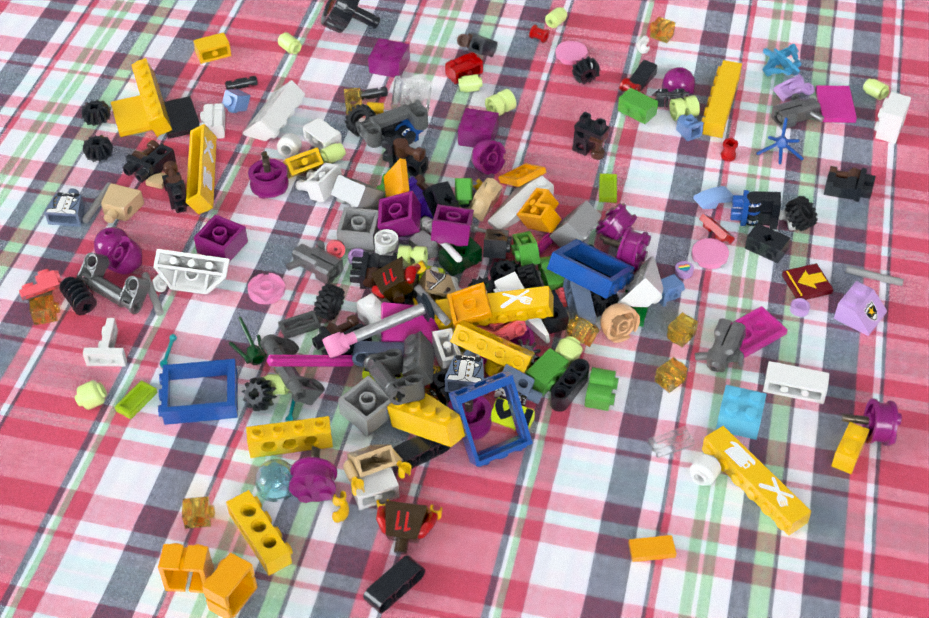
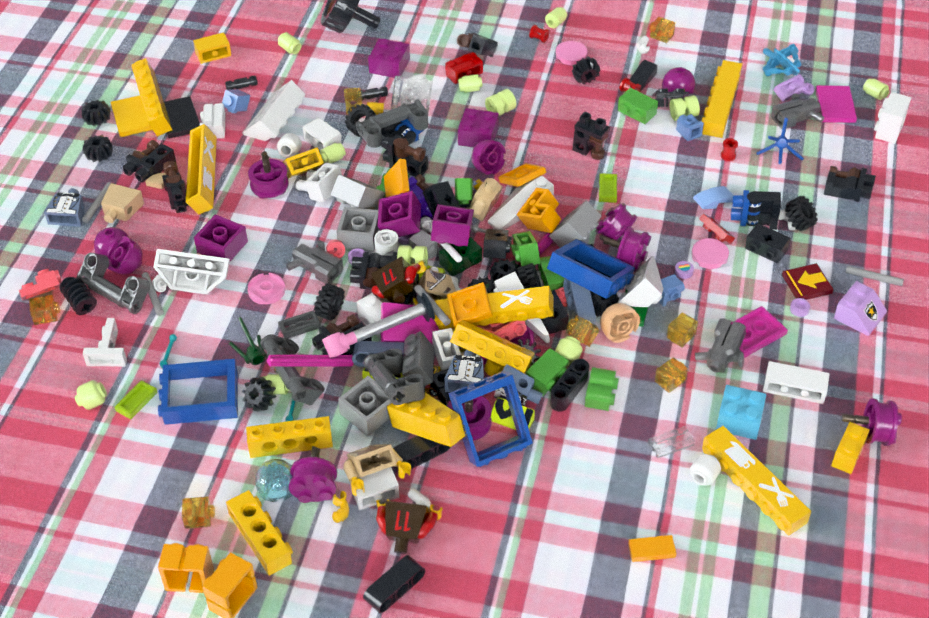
(419, 498): none -> white arm

